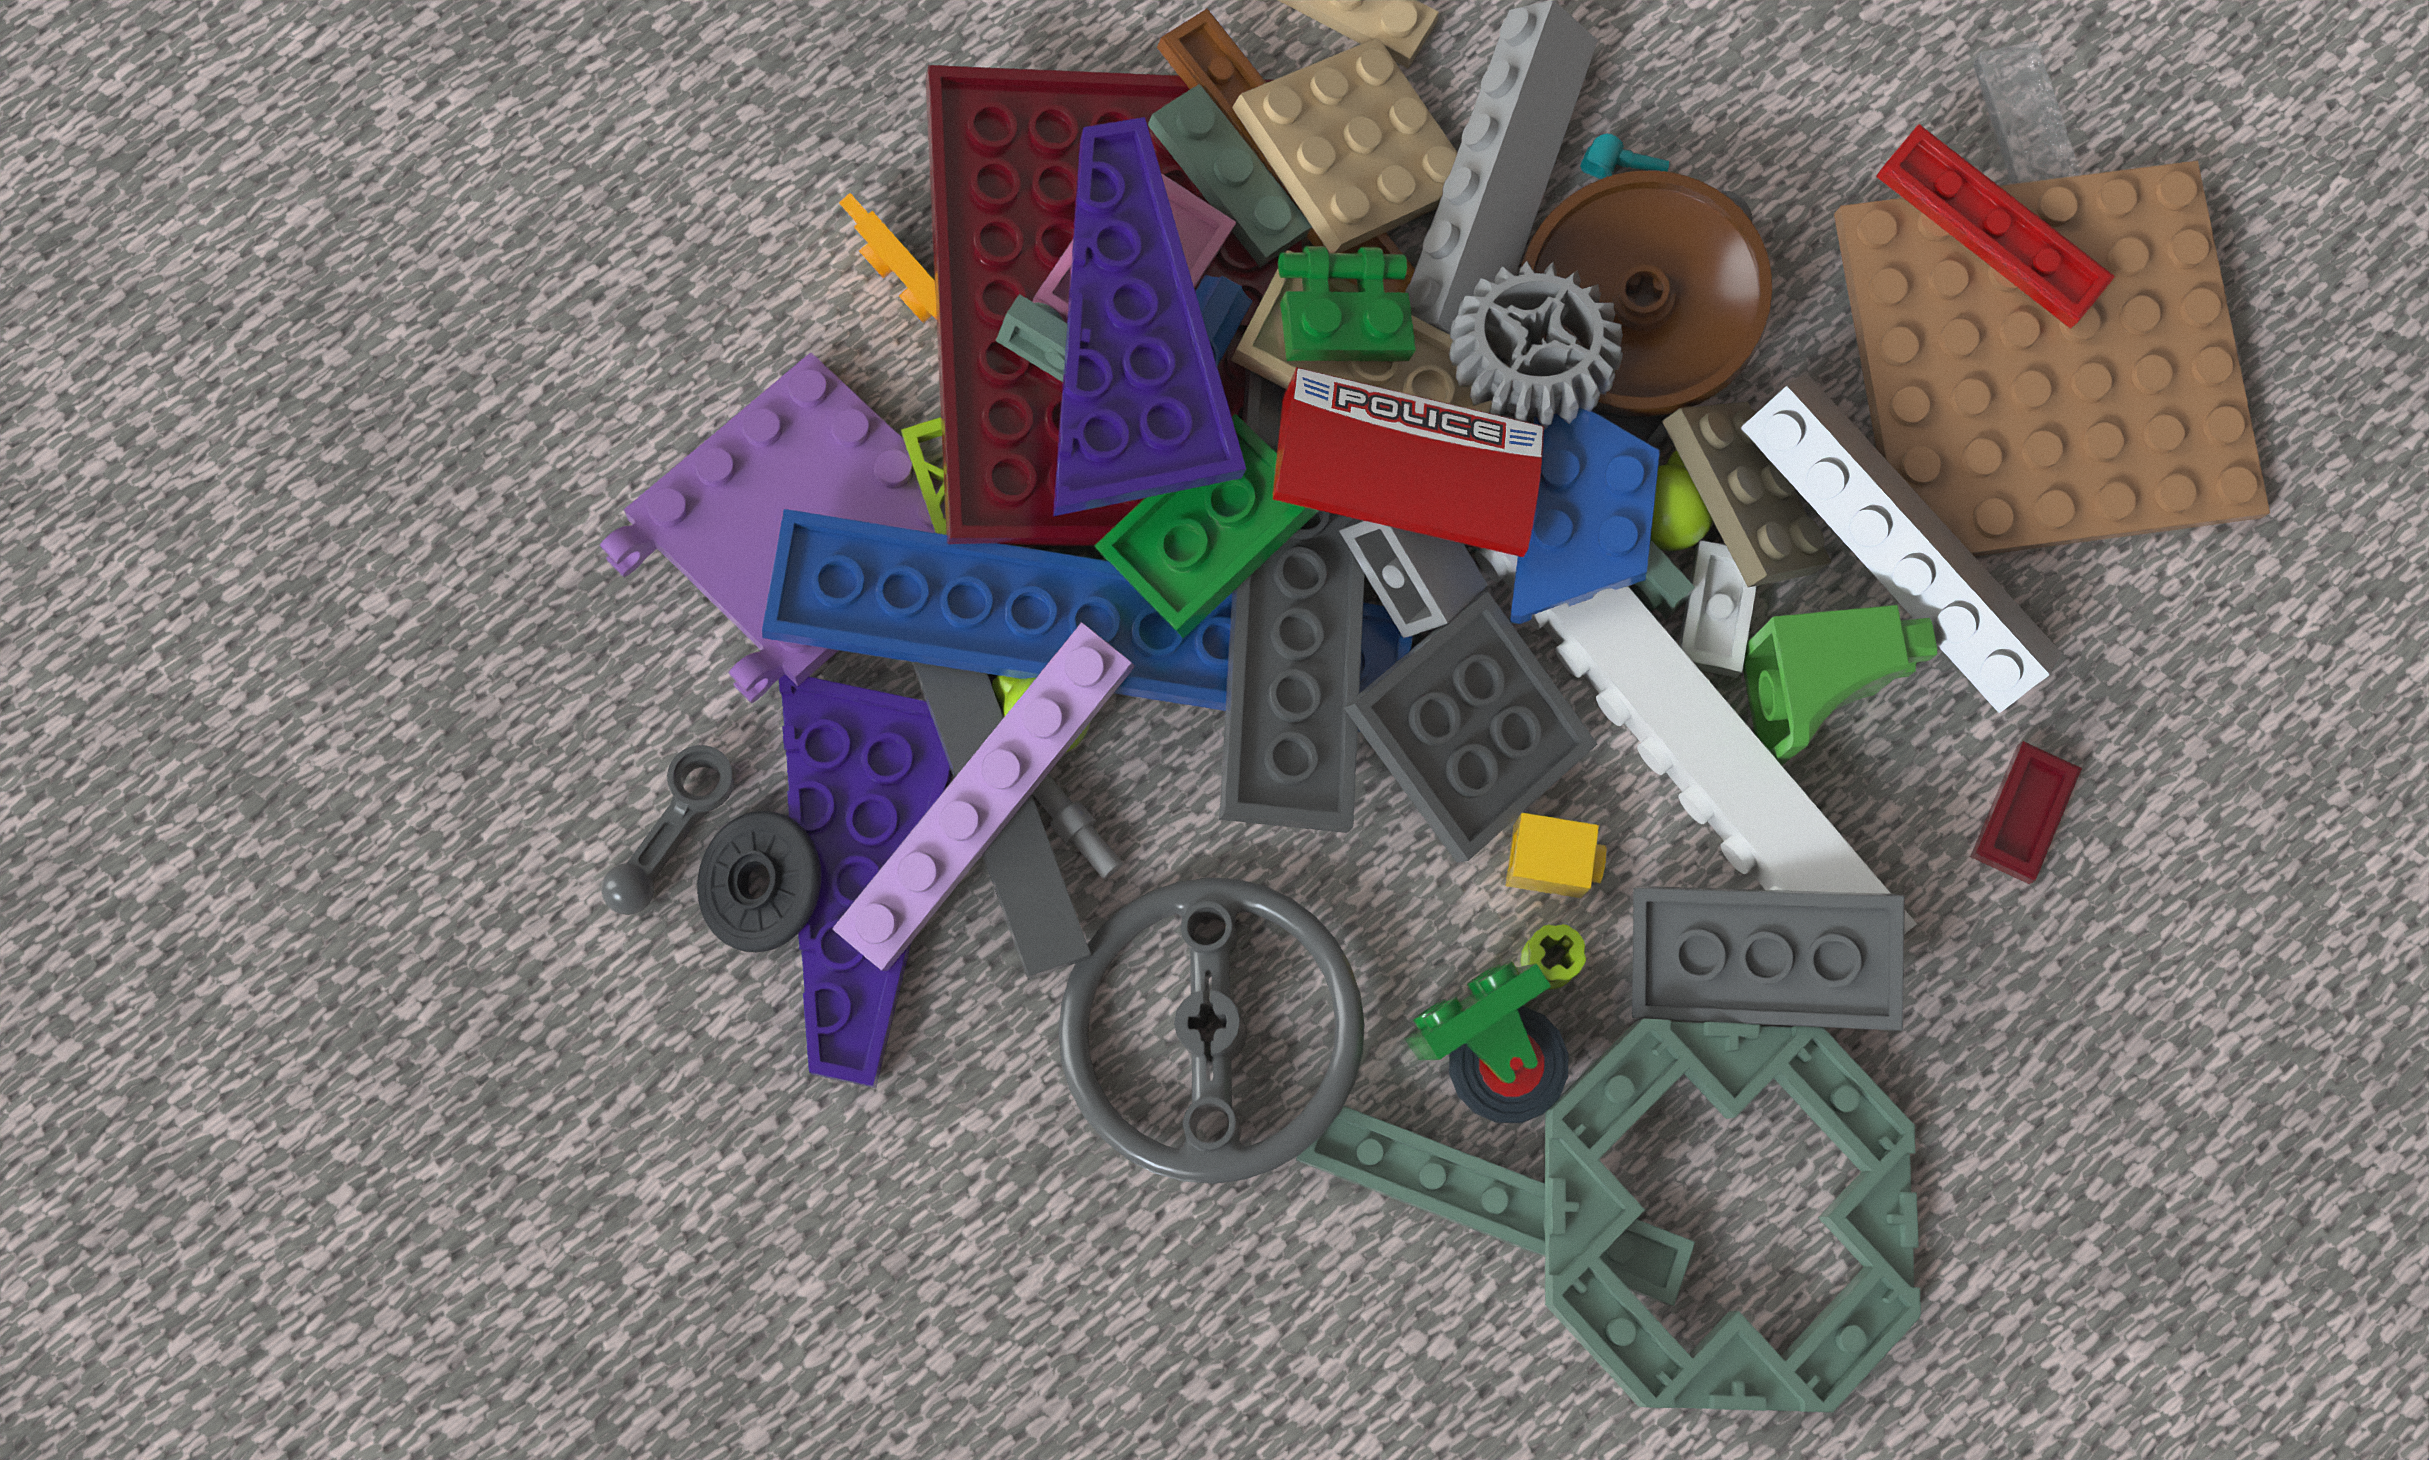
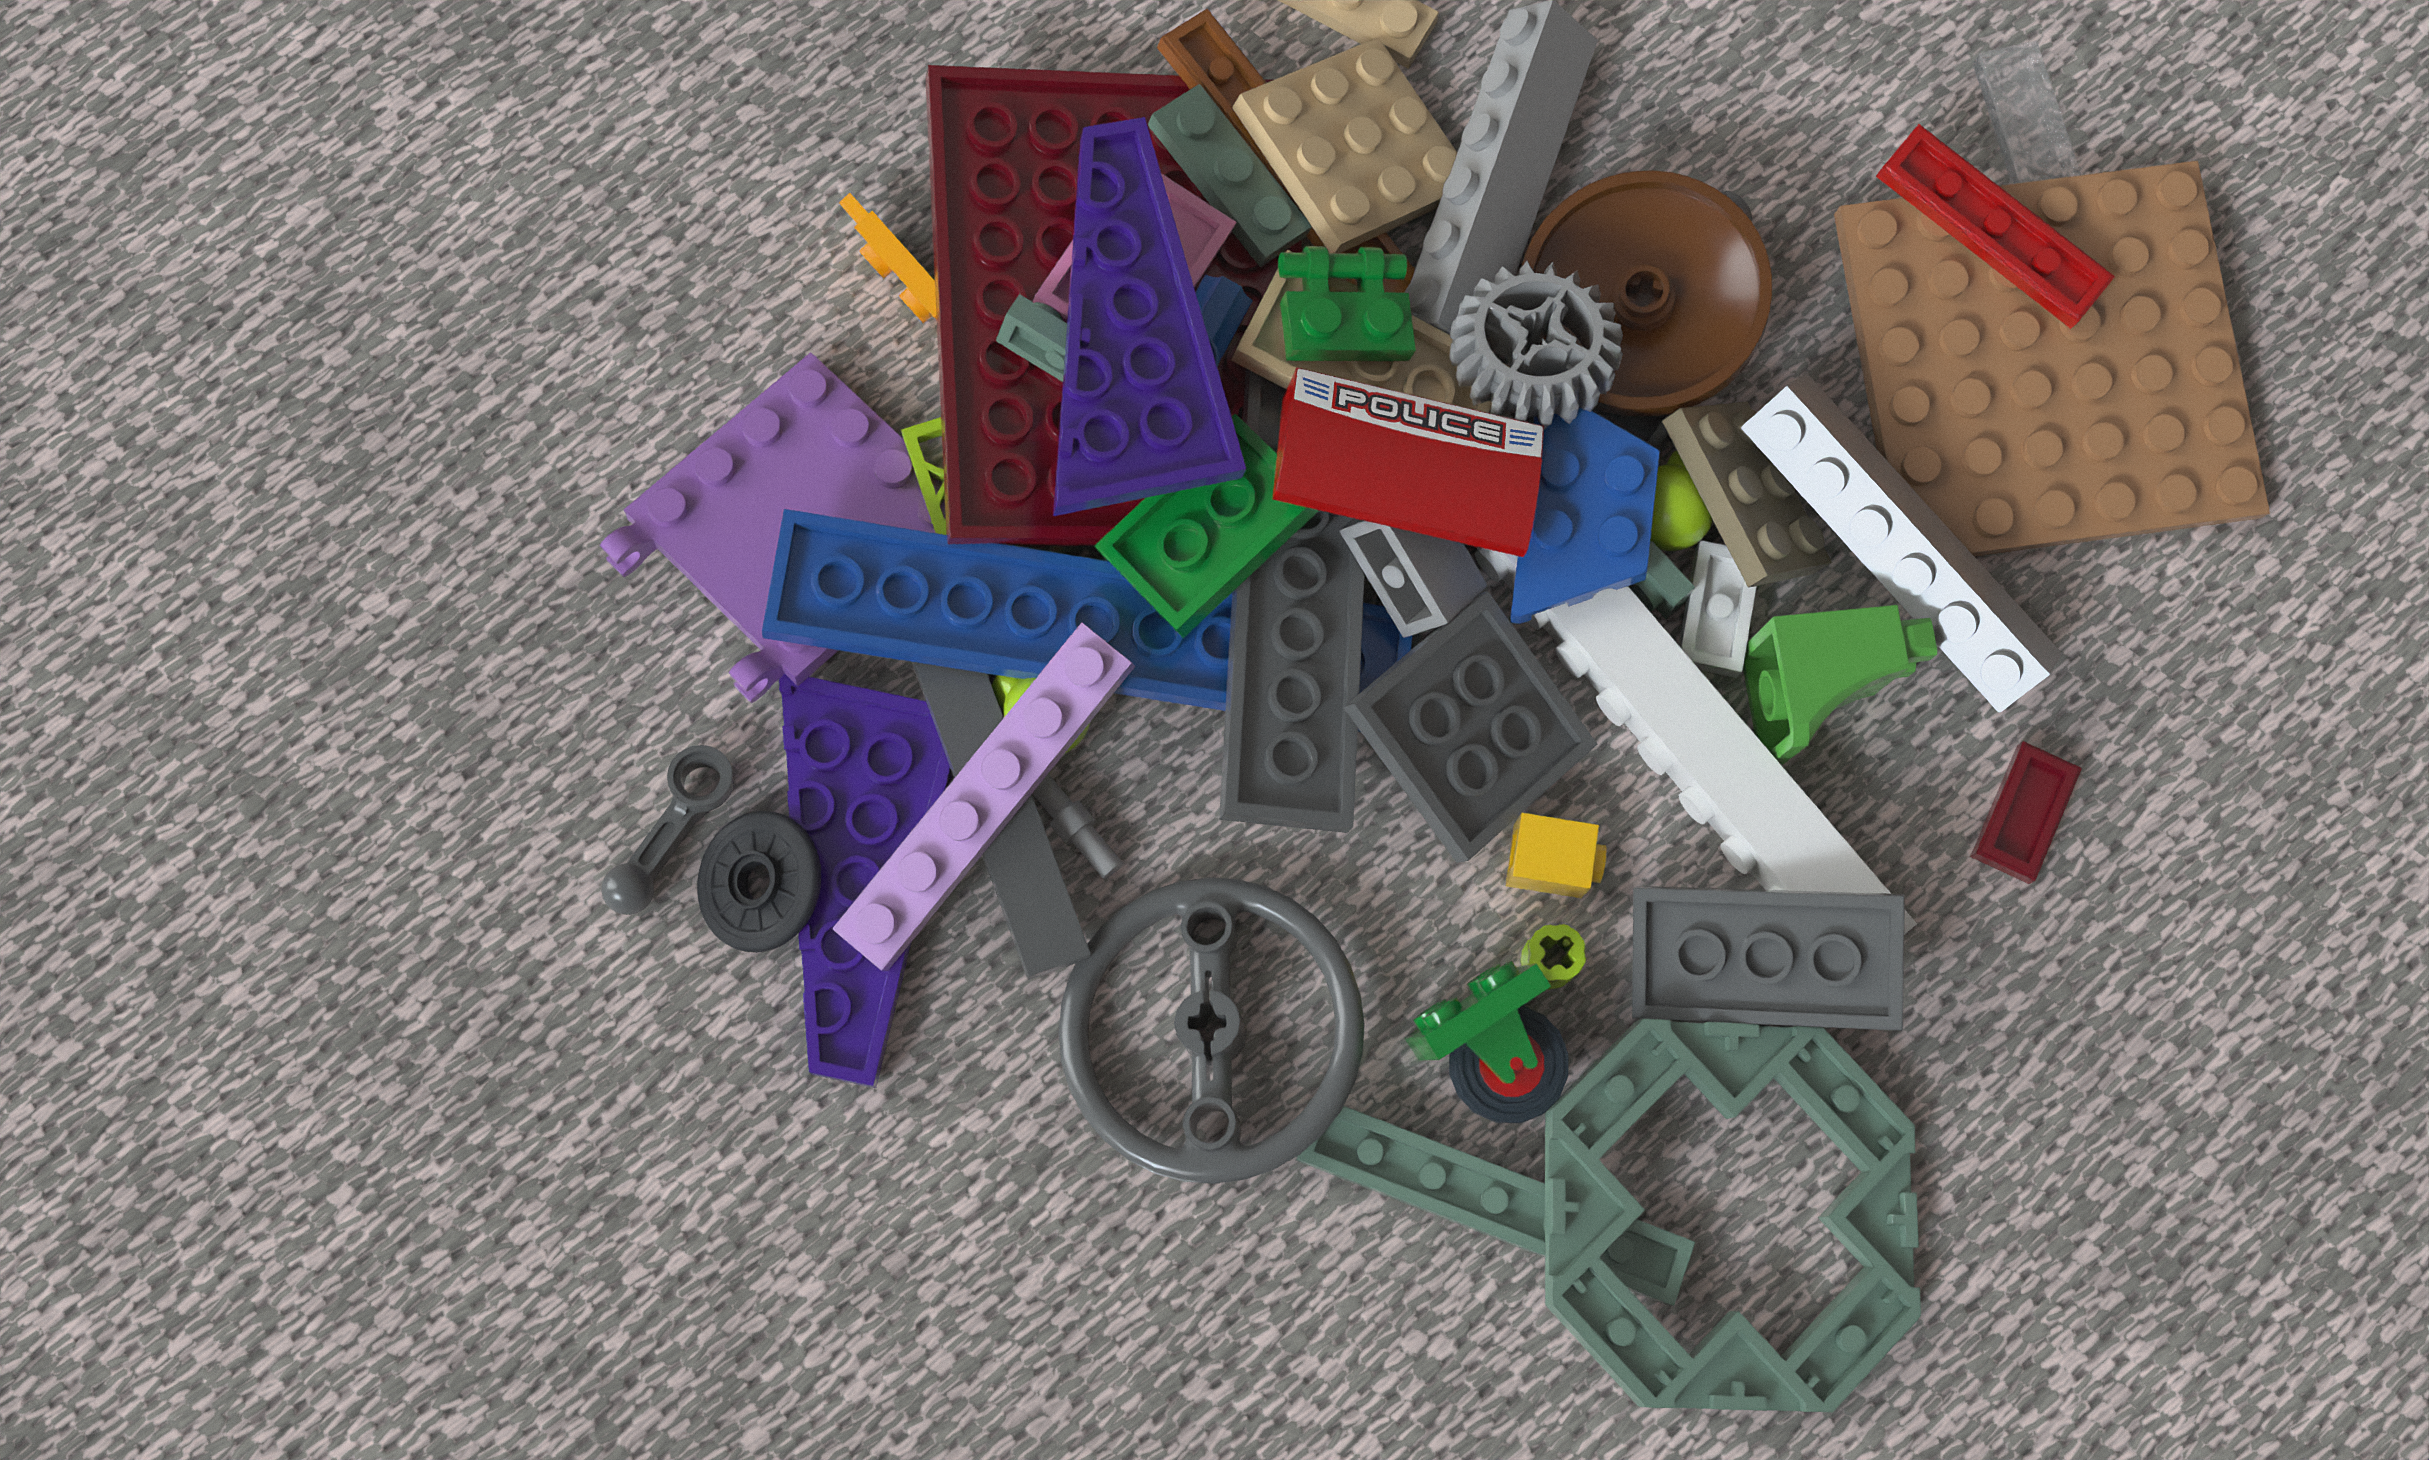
(1608, 152): teal hand -> none

